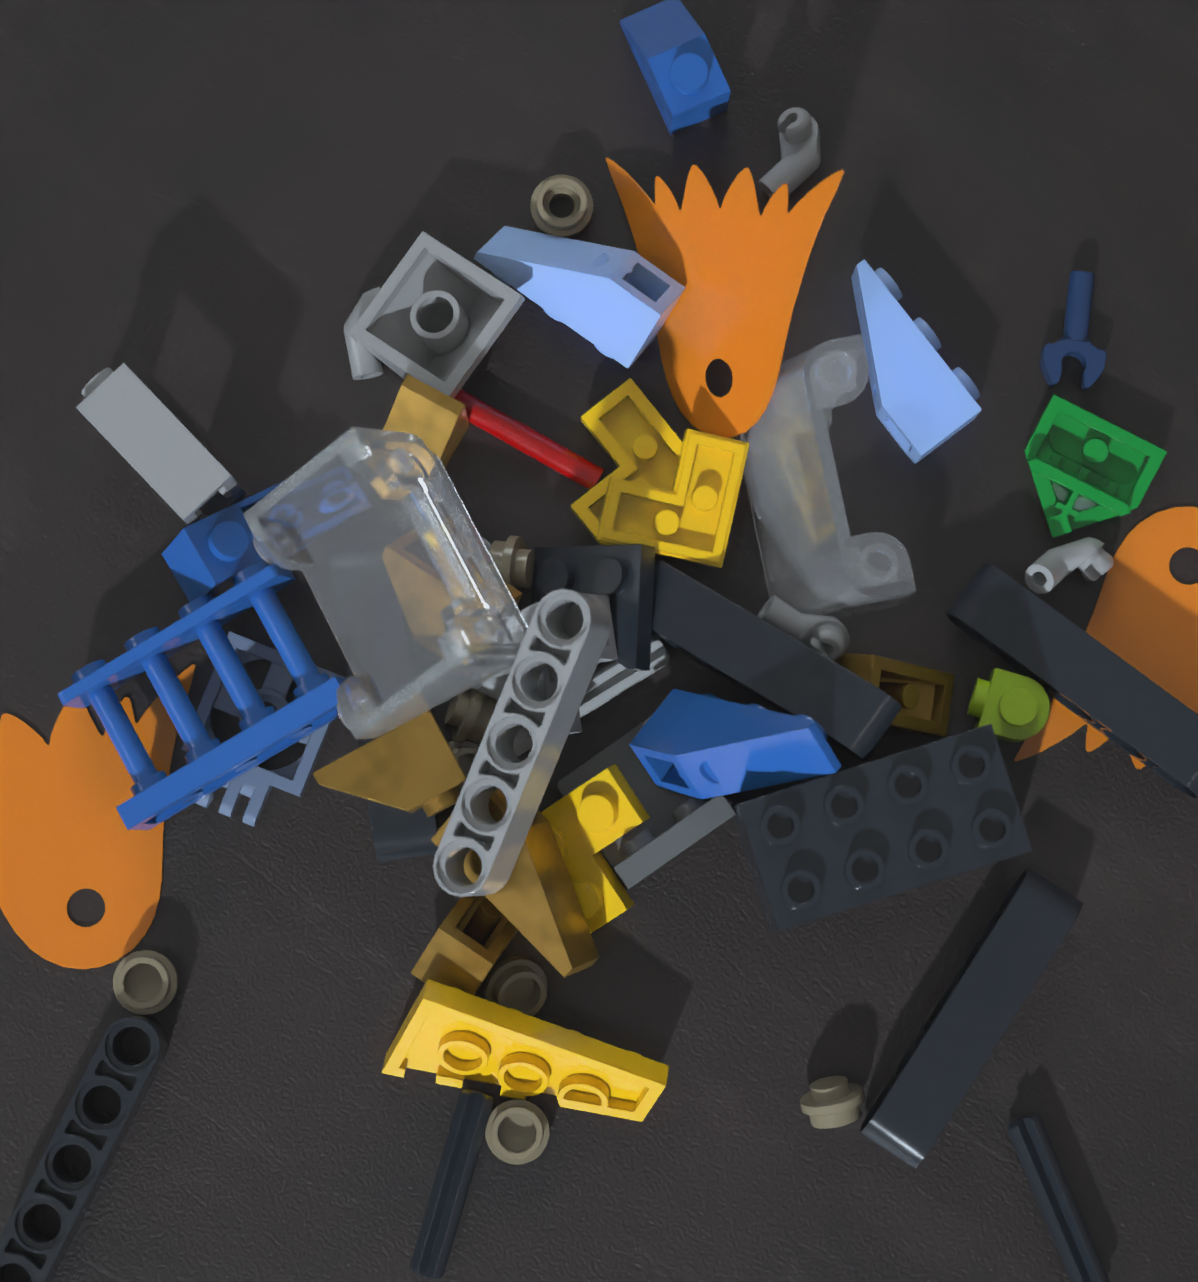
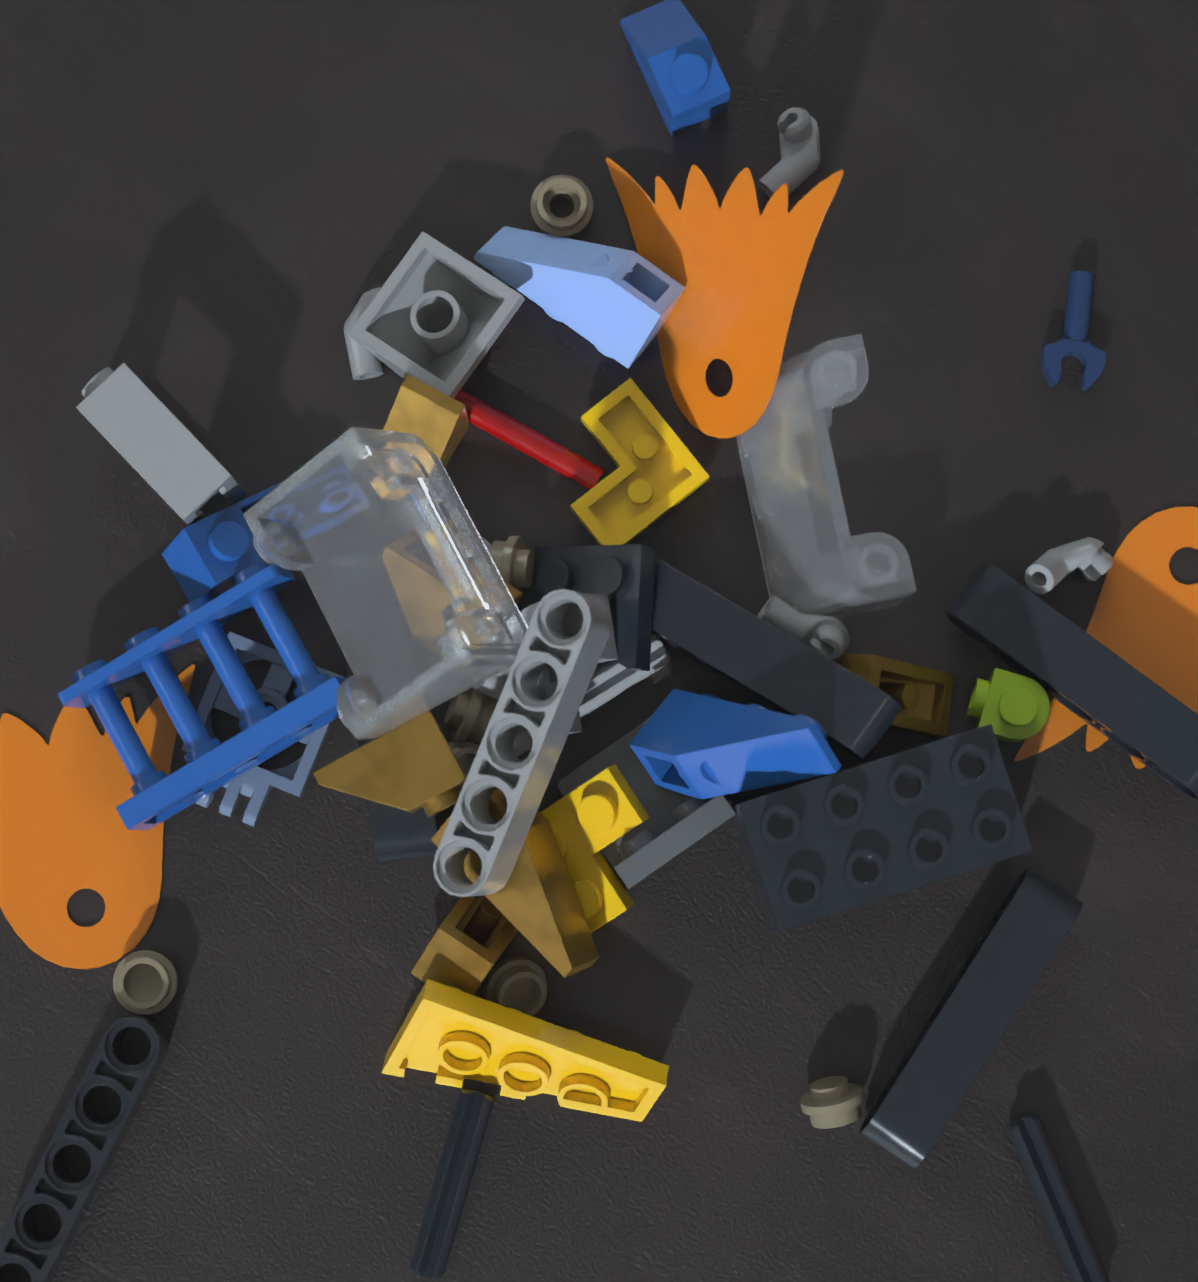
(517, 1131): dark tan plate -> none
(690, 519): yellow tile -> none
(909, 381): light blue slope -> none
(1087, 466): green slope -> none

